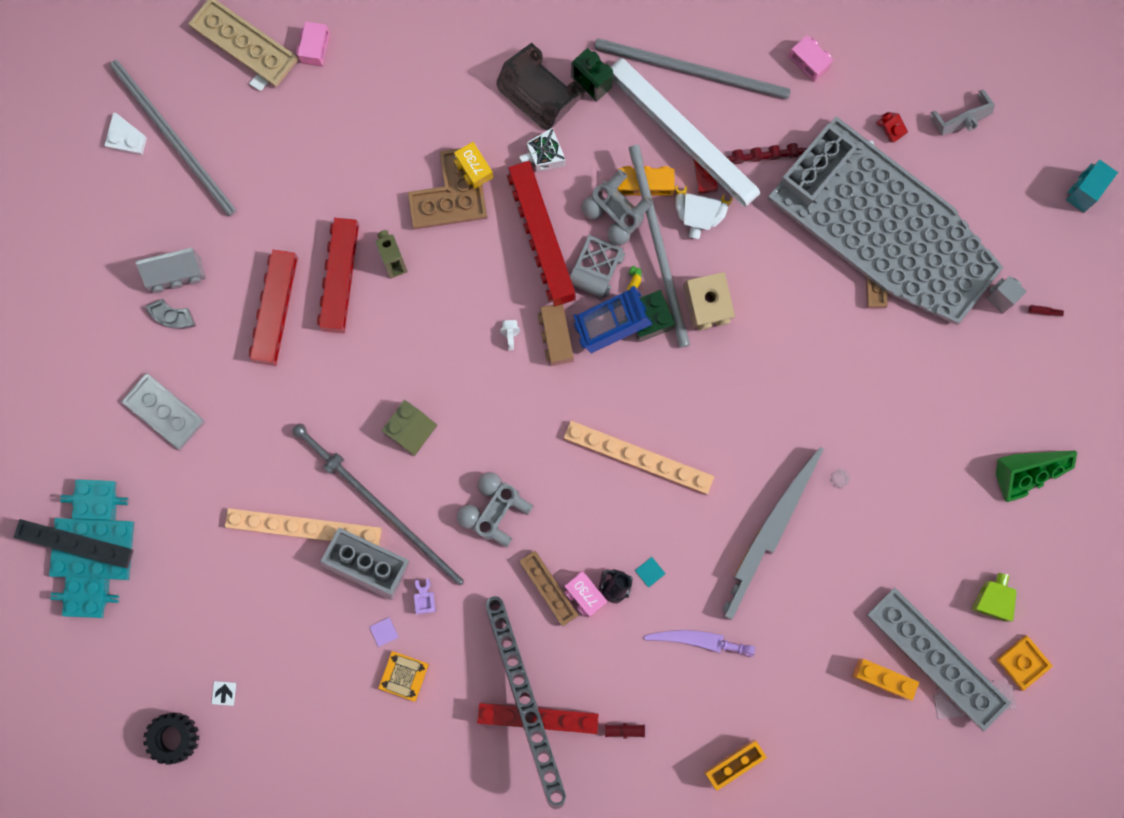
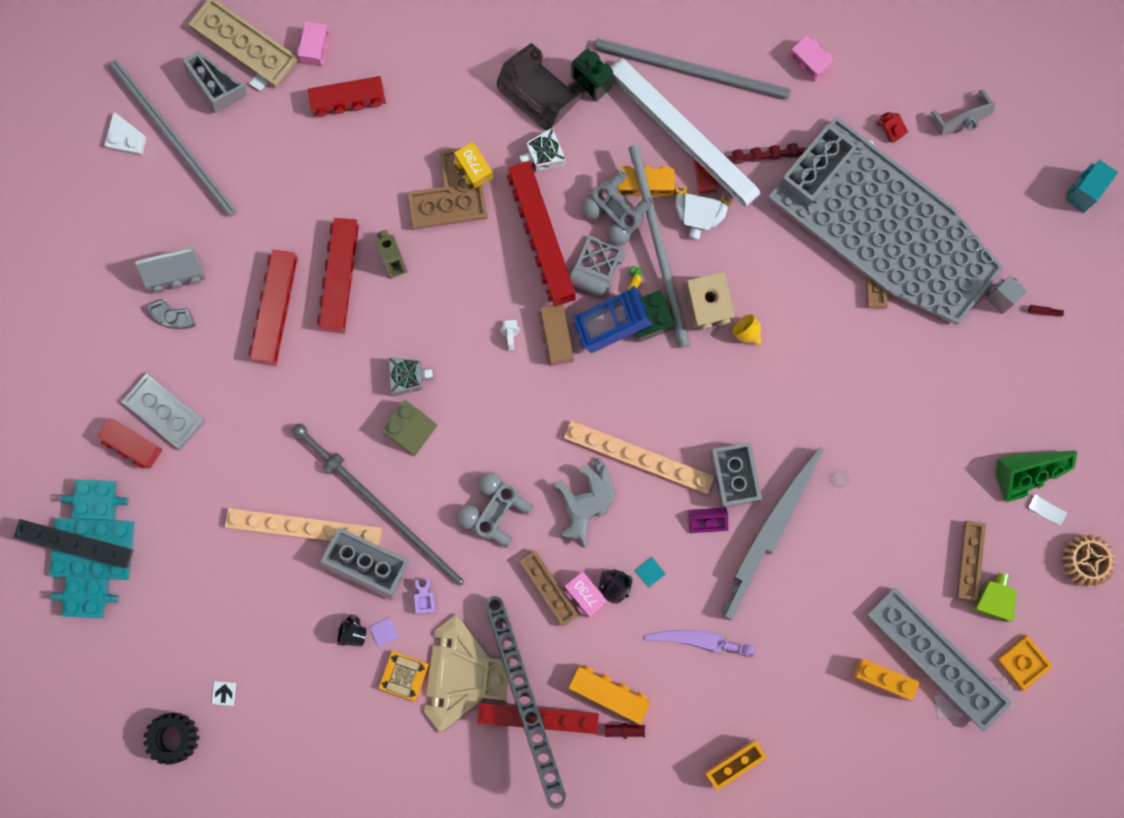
(129, 443): none -> brick
(213, 83): none -> light grey wedge
(346, 96): none -> red brick
(351, 633): none -> black piece
(407, 375): none -> torso
(461, 675): none -> tan plate
(586, 505): none -> light grey animal
(610, 695): none -> light orange brick
(708, 520): none -> magenta slope
(735, 475): none -> light grey brick
(748, 329): none -> yellow helmet
(971, 561): none -> medium nougat plate
(1047, 510): none -> white sticker
(1091, 568): none -> light nougat gear

